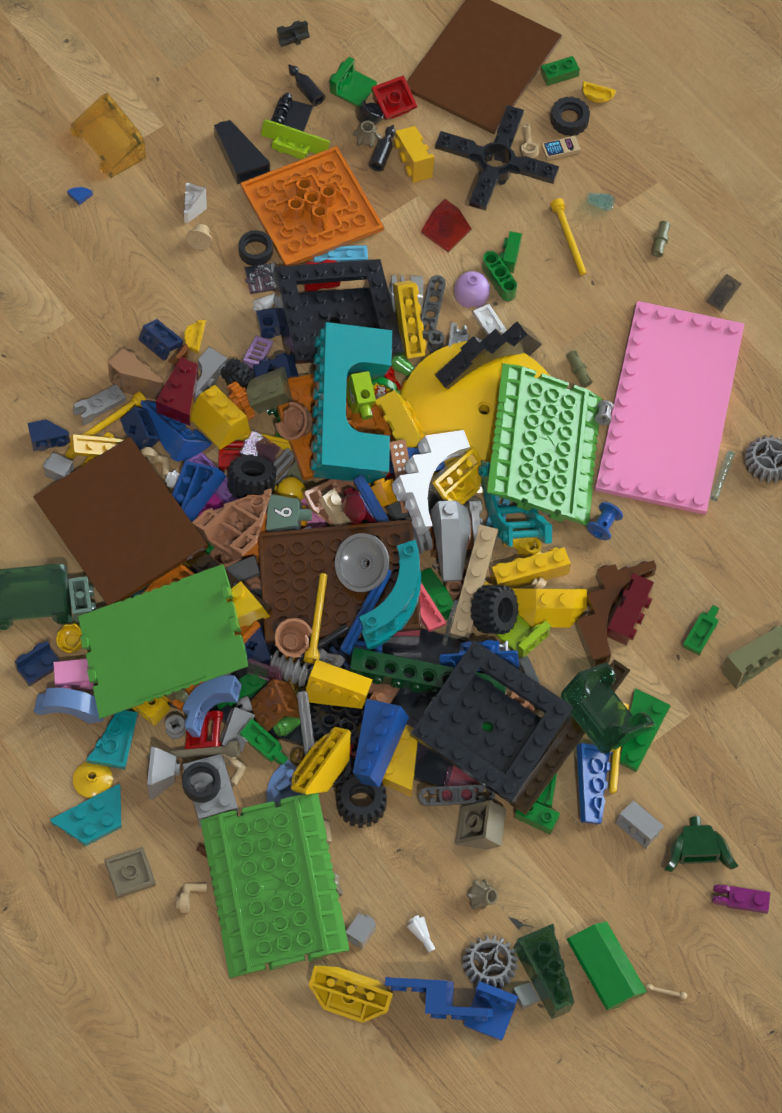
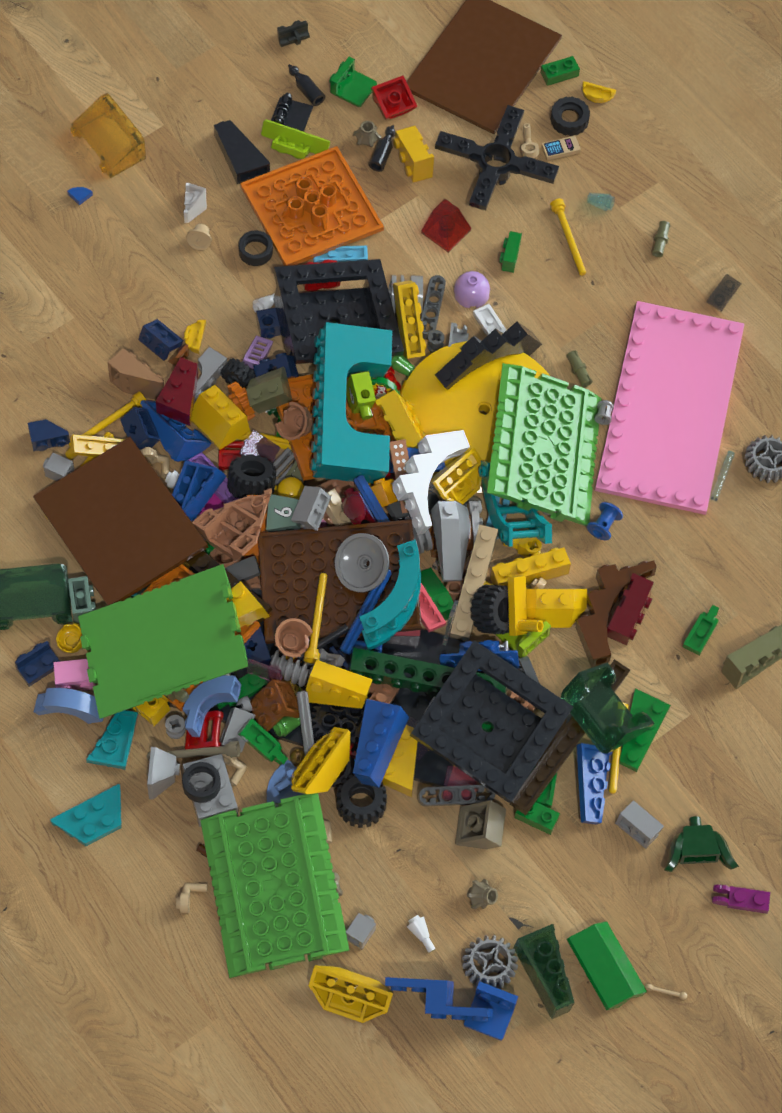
(91, 787): yellow dish -> none
(99, 404): light grey plate -> none
(130, 872): dark tan tile -> none
(260, 278): piece -> none
(311, 507): none -> light grey hinge
(369, 112): black hair -> none
(496, 269): green beam -> none
(517, 608): none -> yellow piece
(526, 995): light grey slope -> none

